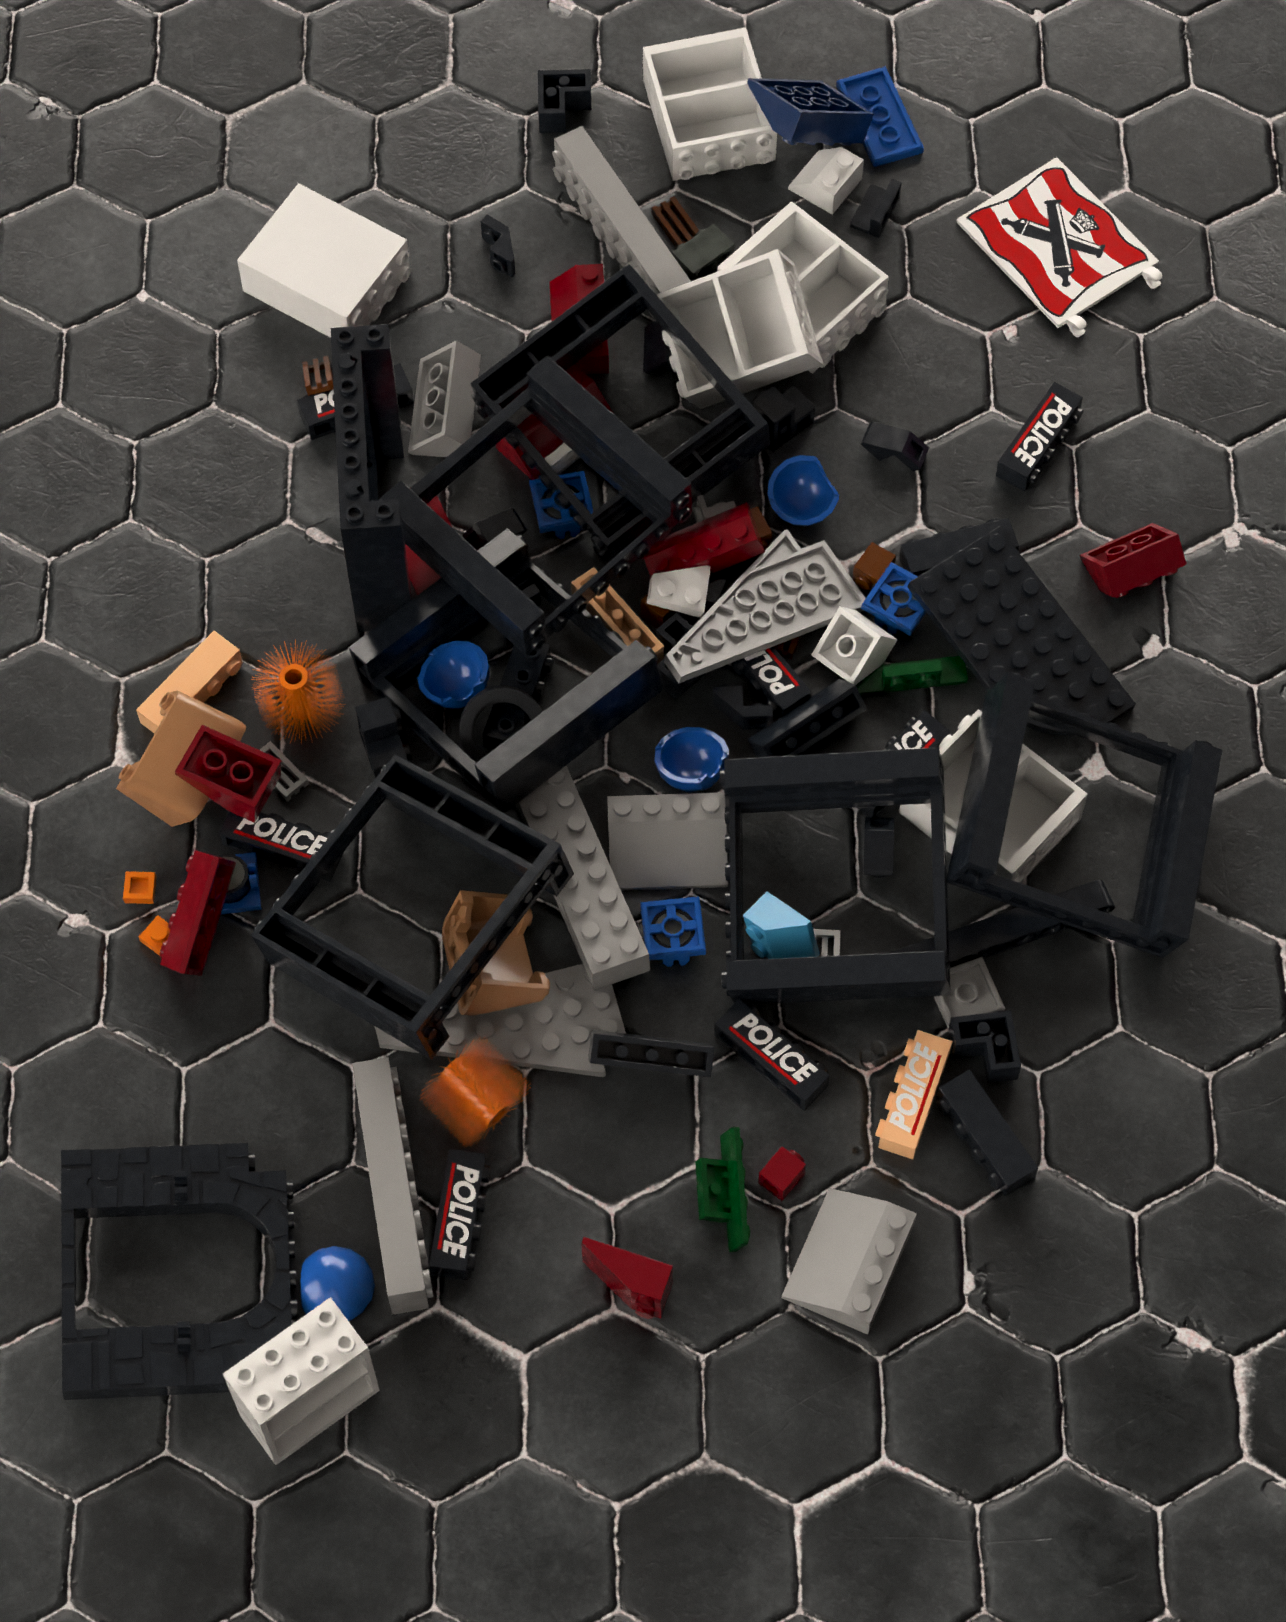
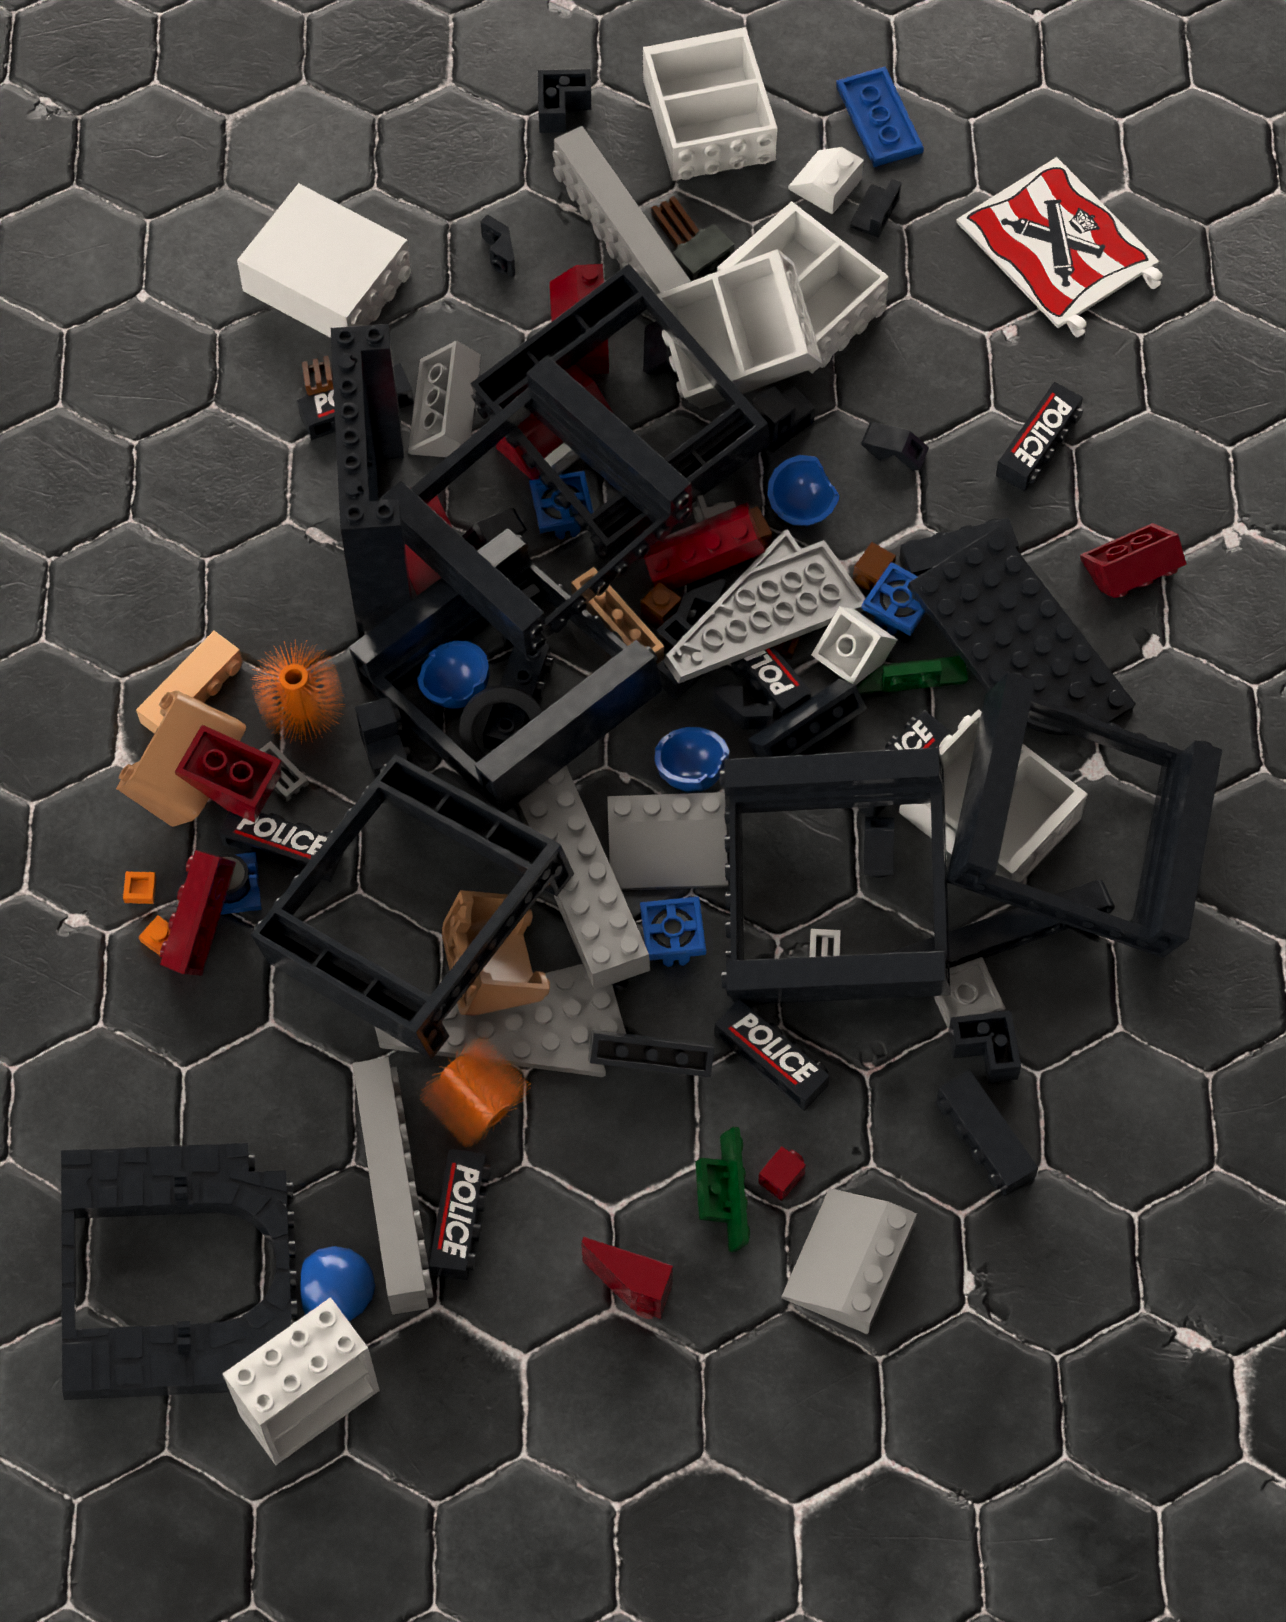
(680, 590): white wing -> none
(779, 930): dark azure slope -> none
(810, 111): dark blue slope -> none
(914, 1094): light nougat brick -> none

